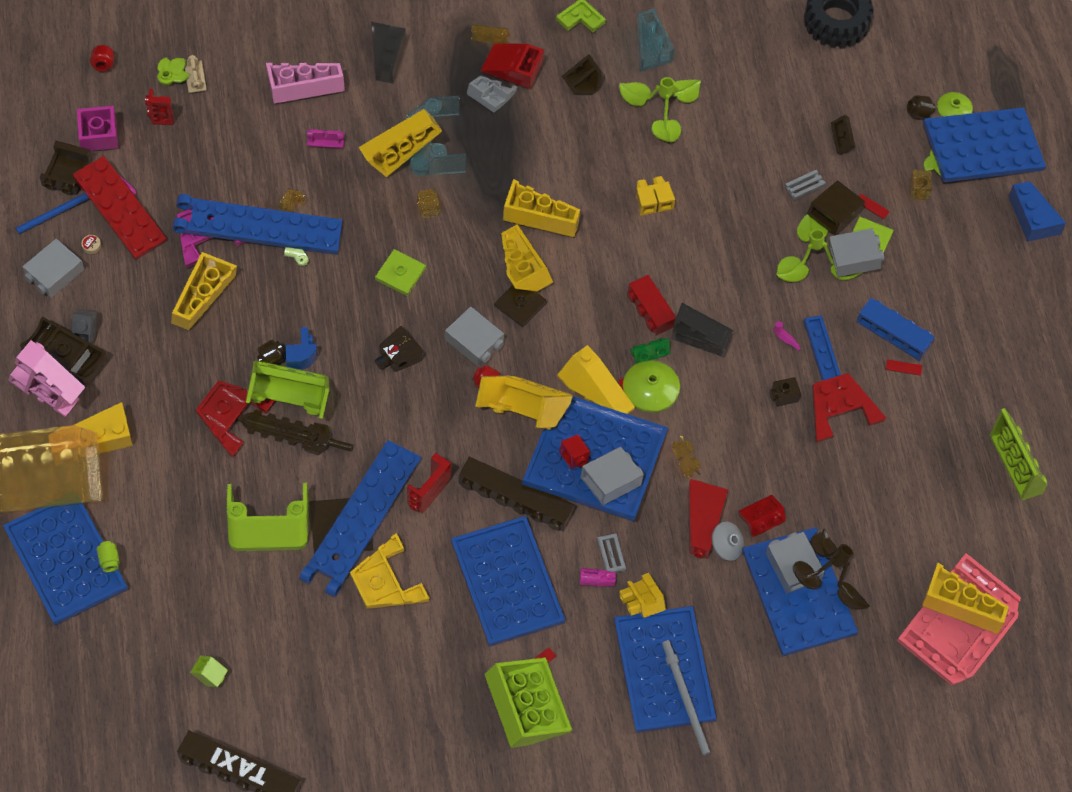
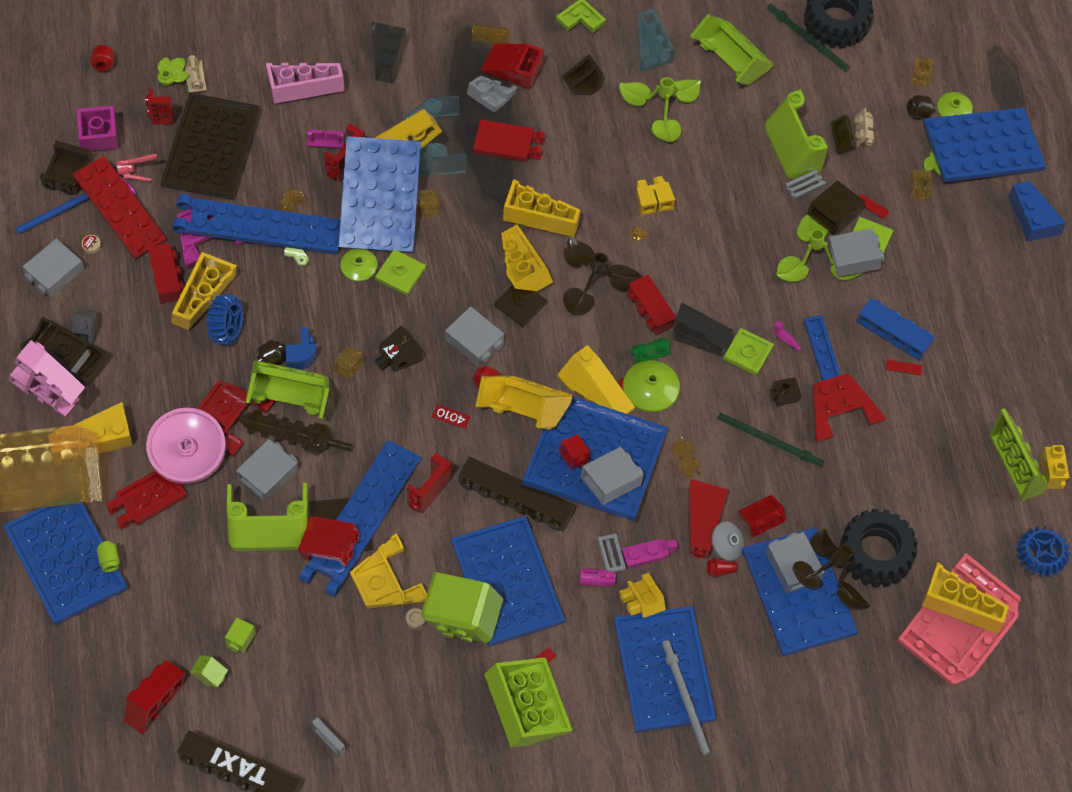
(125, 167): none -> coral plant
(145, 499): none -> red tile
(152, 694): none -> red wedge
(165, 272): none -> red brick
(186, 445): none -> bright pink dish
(210, 146): none -> dark brown plate
(224, 319): none -> blue gear
(239, 636): none -> lime brick
(267, 470): none -> light grey brick
(328, 737): none -> light grey tile
(329, 540): none -> red panel
(335, 164): none -> red panel
(348, 362): none -> clear yellow brick
(359, 271): none -> lime dish
(380, 194): none -> plate
(414, 618): none -> tan tile
(451, 416): none -> red sticker
(462, 608): none -> lime plate
(508, 141): none -> red tile
(579, 254): none -> dark brown plant
(639, 234): none -> clear yellow hinge
(648, 552): none -> dark pink hinge
(720, 567): none -> red cone
(733, 48): none -> lime windscreen
(748, 351): none -> lime plate
(783, 17): none -> clear green bar
(793, 147): none -> lime windscreen
(805, 455): none -> clear green bar
(863, 122): none -> tan hinge
(893, 530): none -> black tyre
(922, 71): none -> clear yellow brick
(1038, 541): none -> blue gear
(1054, 466): none -> yellow hips

